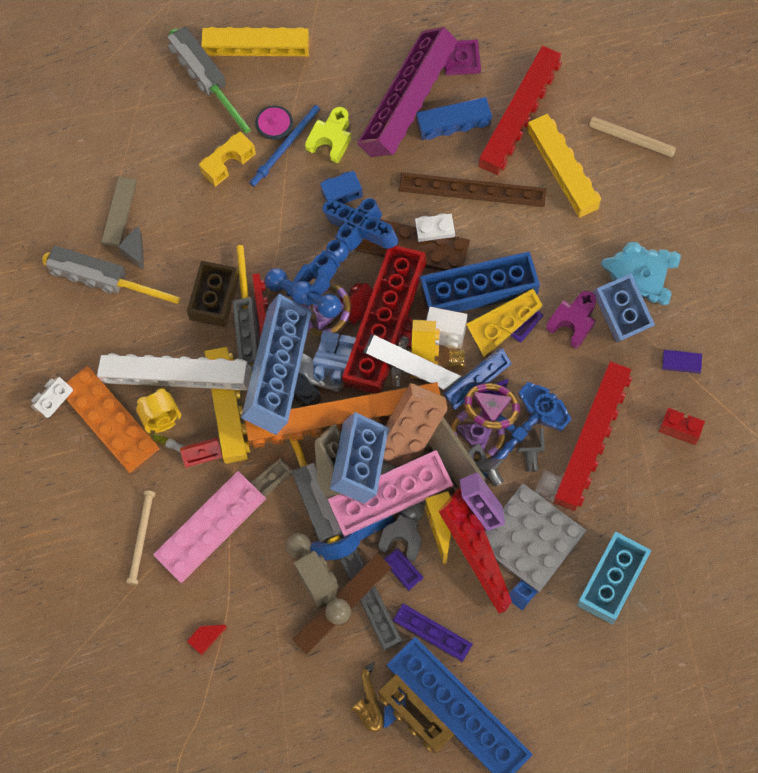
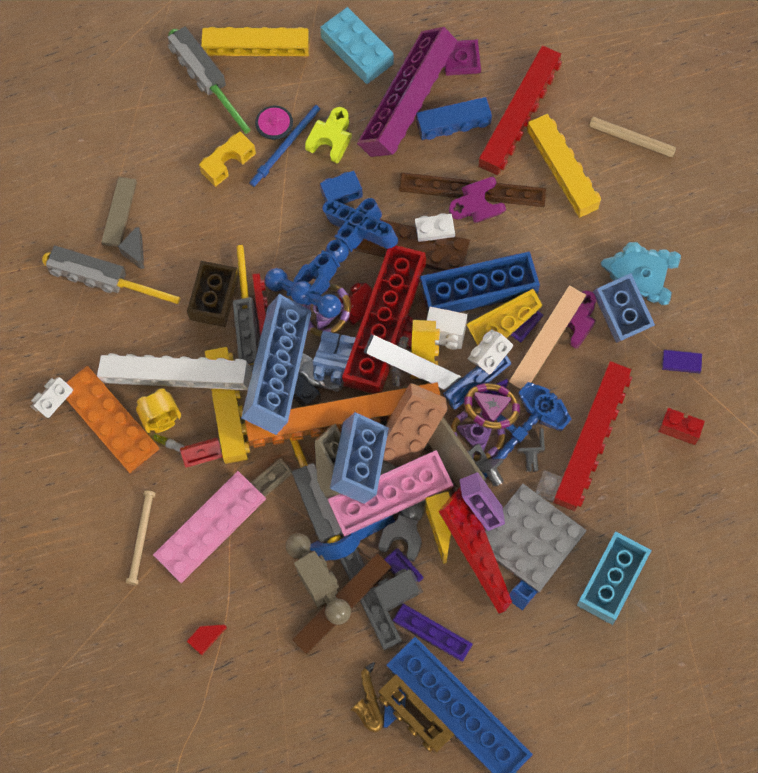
(357, 45): none -> medium azure brick
(398, 589): none -> dark grey brick
(456, 357): clear yellow wheel -> none
(474, 202): none -> magenta piece
(490, 351): none -> white bracket
(547, 337): none -> light nougat tile

